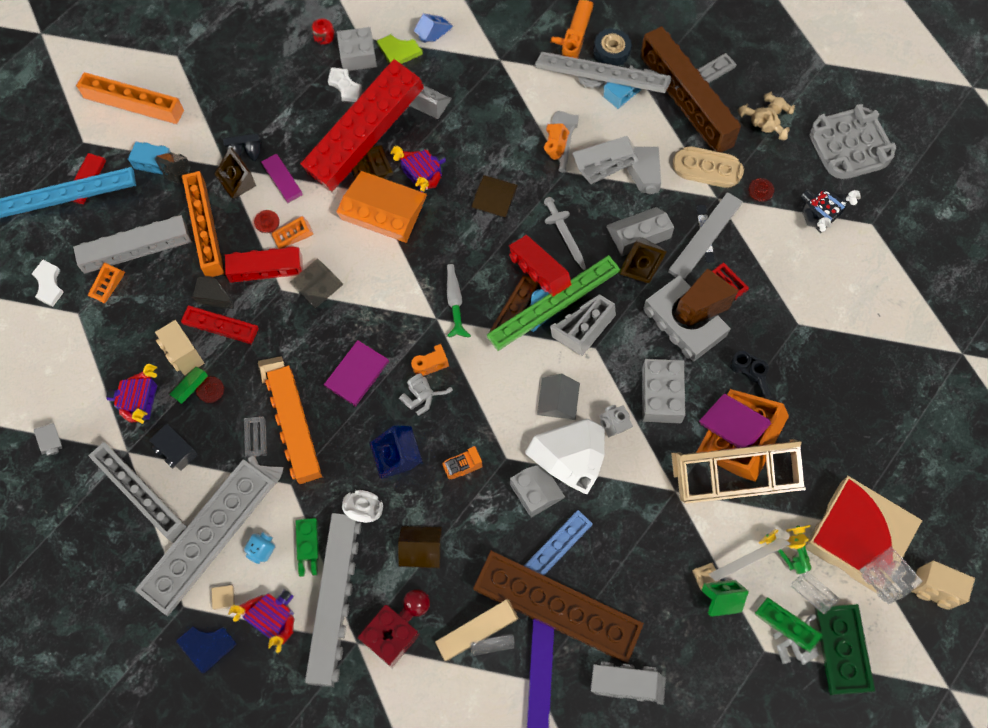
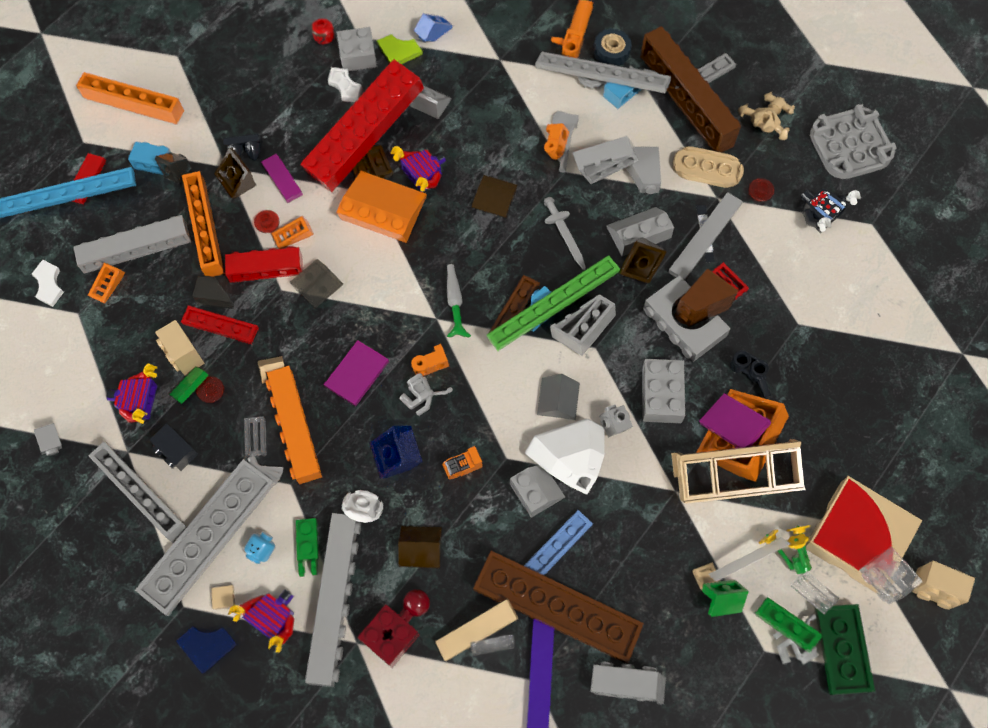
(539, 265): red brick -> none

